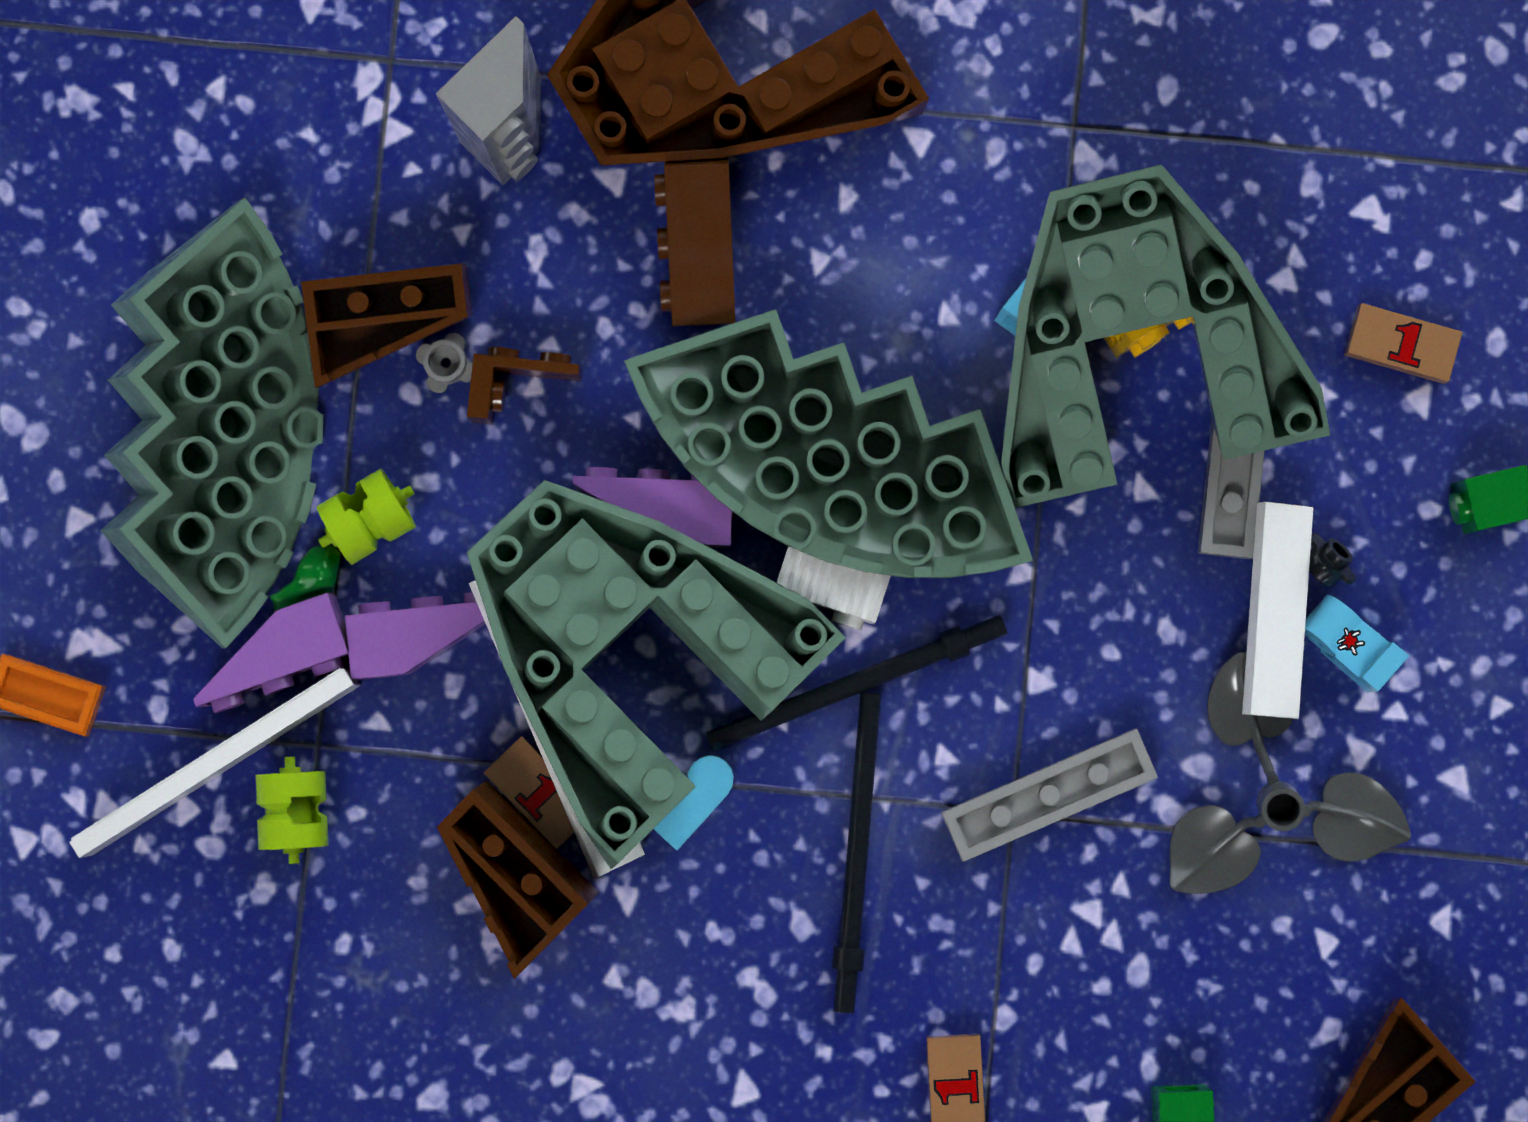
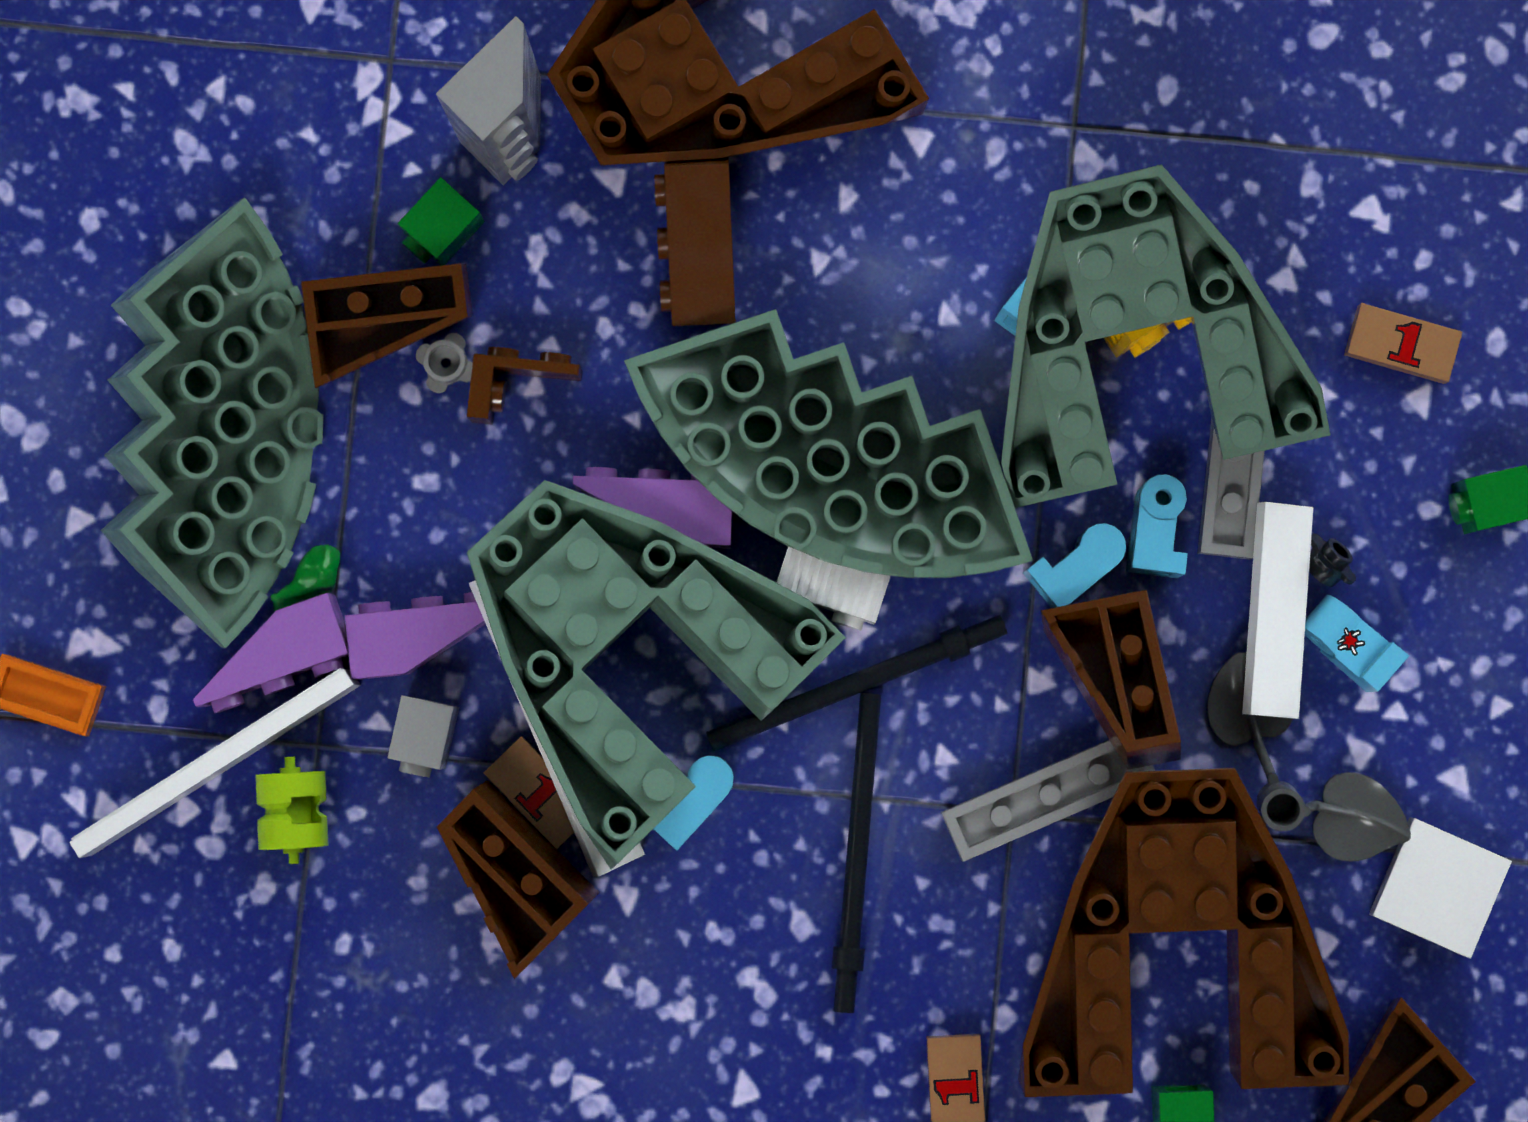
(361, 519): lime wheel -> none
(422, 735): none -> light grey brick
(439, 224): none -> green brick
(1094, 555): none -> medium azure leg
(1120, 672): none -> reddish brown wedge
(1154, 528): none -> medium azure leg
(1176, 859): none -> reddish brown piece
(1440, 888): none -> white tile

